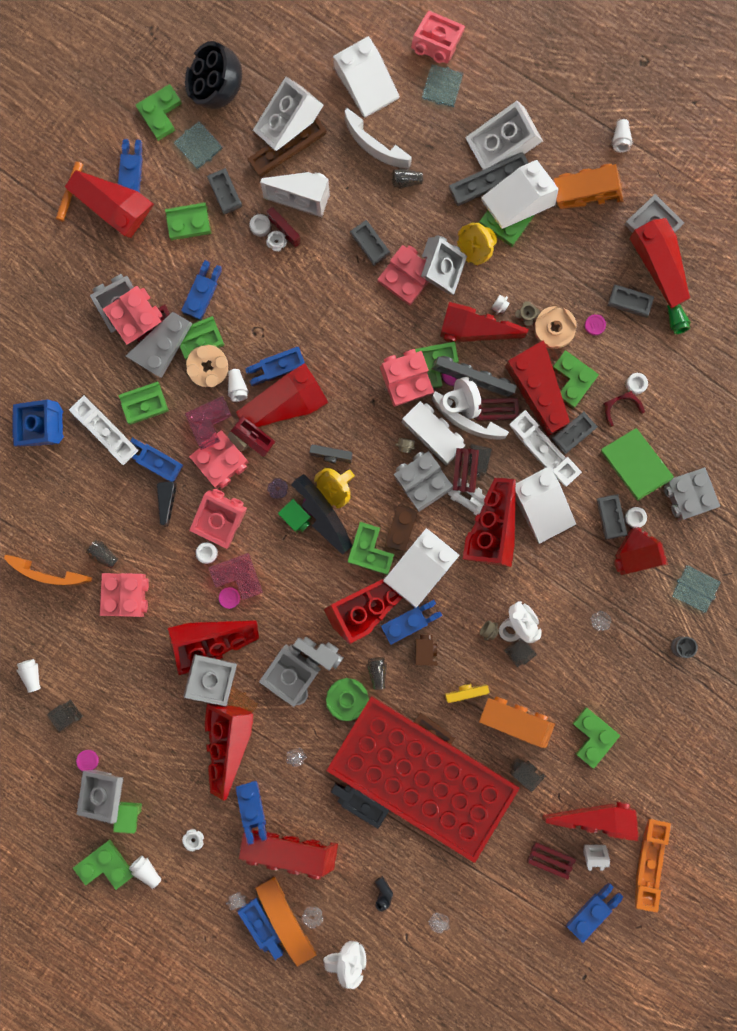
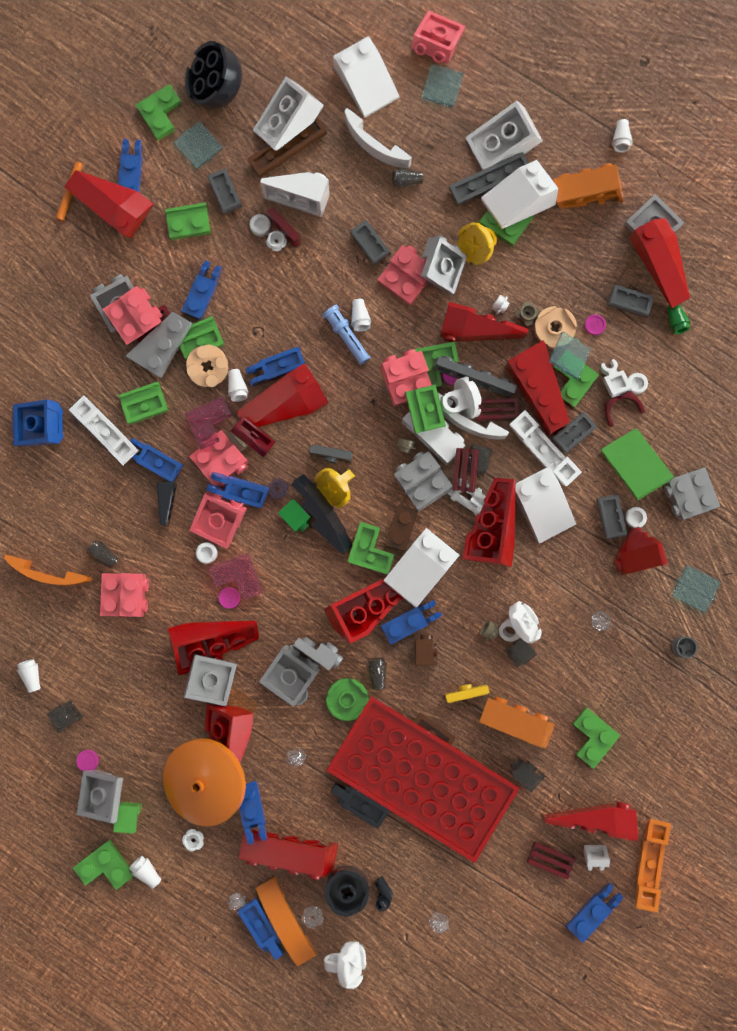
(204, 782): none -> orange dish
(239, 490): none -> blue hinge
(341, 327): none -> light blue pin
(354, 900): none -> black brick
(360, 317): none -> white cone
(425, 409): none -> bright green plate
(569, 355): none -> clear light blue piece
(615, 381): none -> white plate

